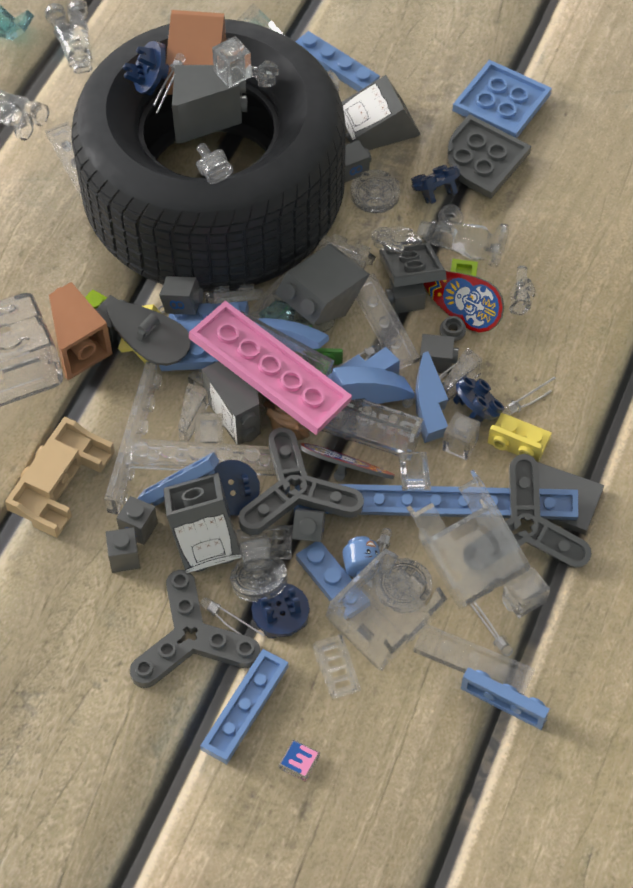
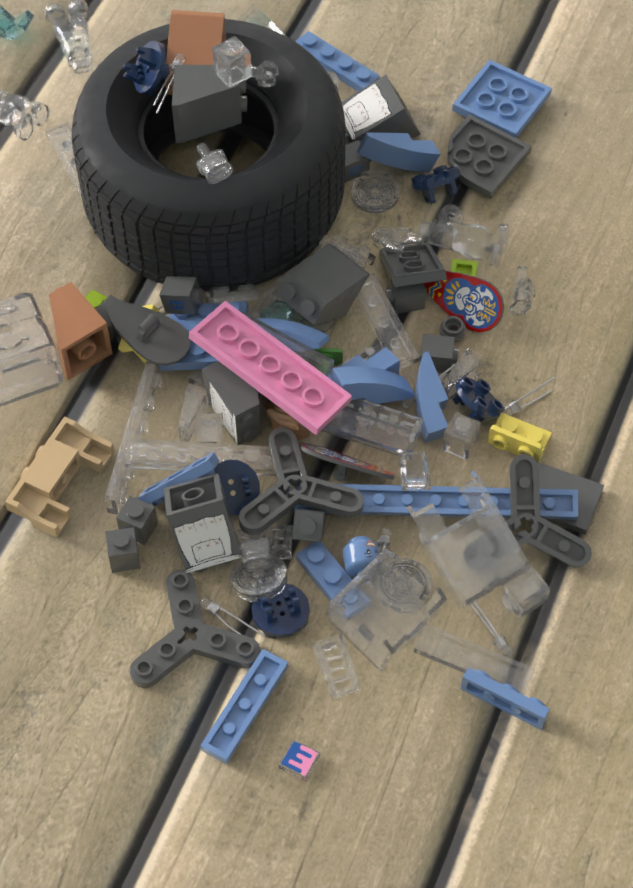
(399, 151): none -> medium blue slope

